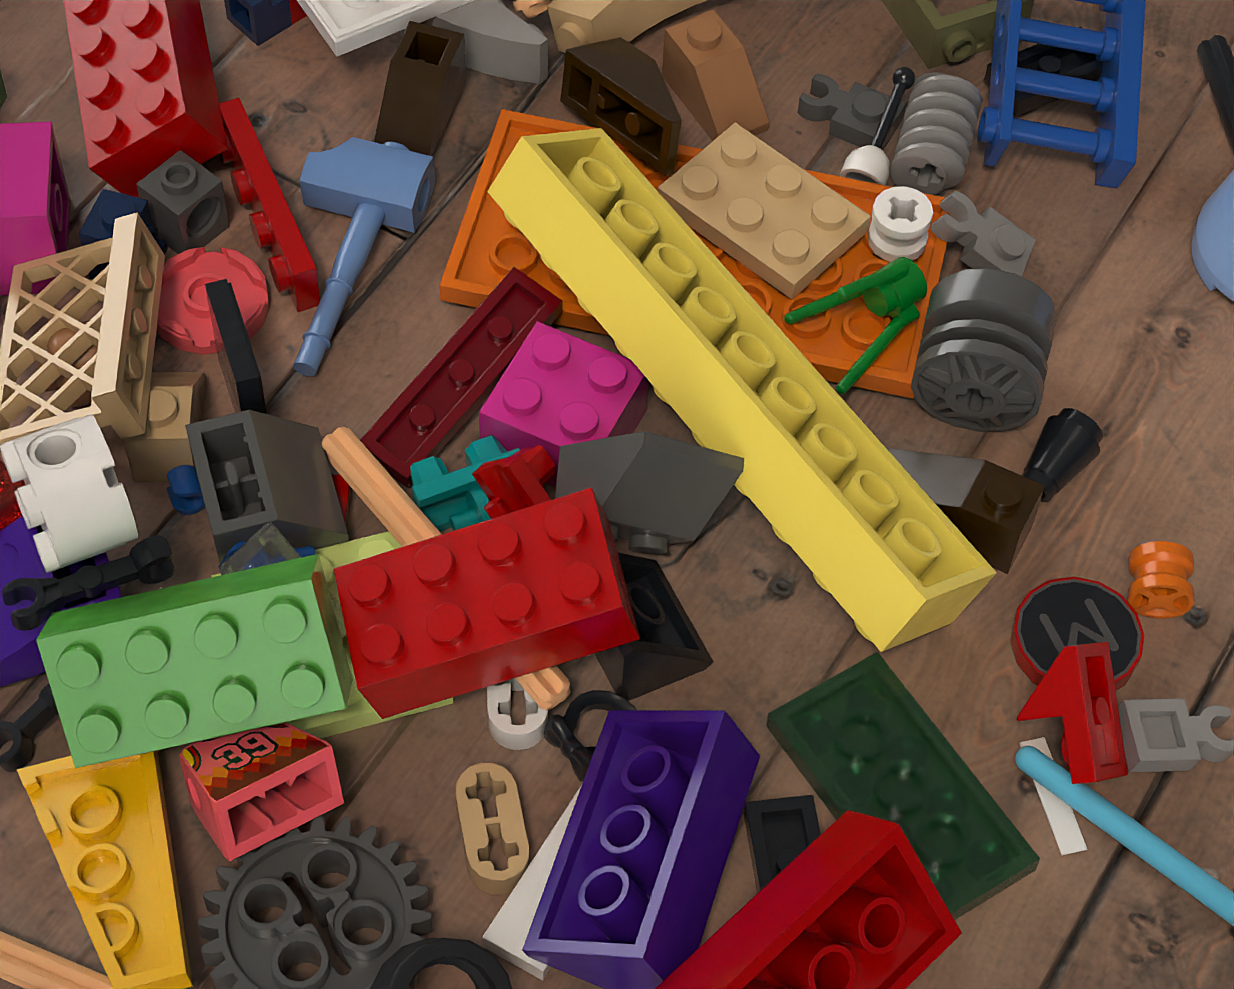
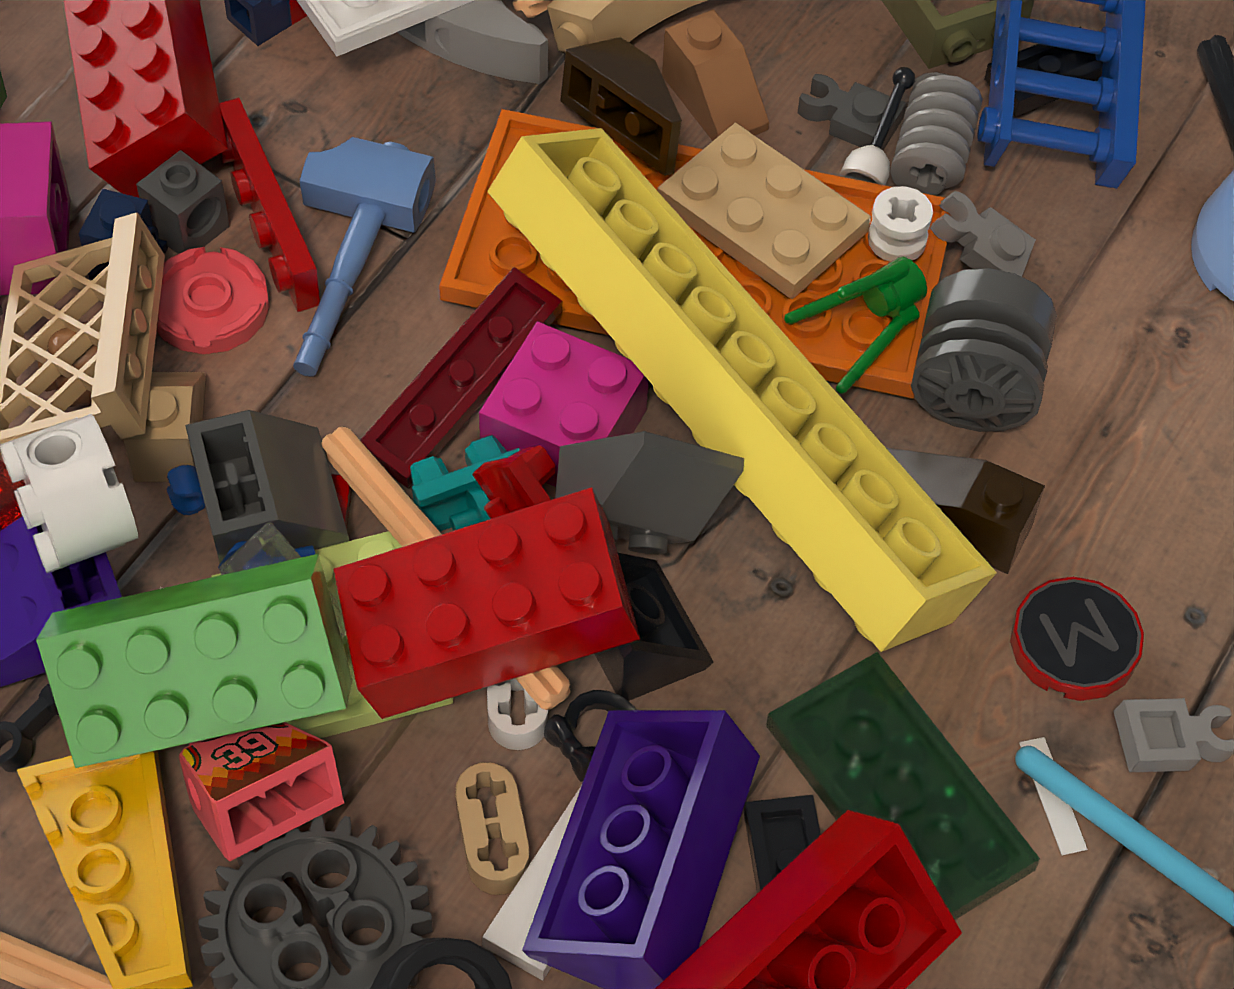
(147, 561): black piece -> none
(234, 349): black tile -> none
(422, 87): dark brown slope -> none
(1063, 450): black cone -> none
(1084, 694): red slope -> none
(1161, 579): orange wheel -> none

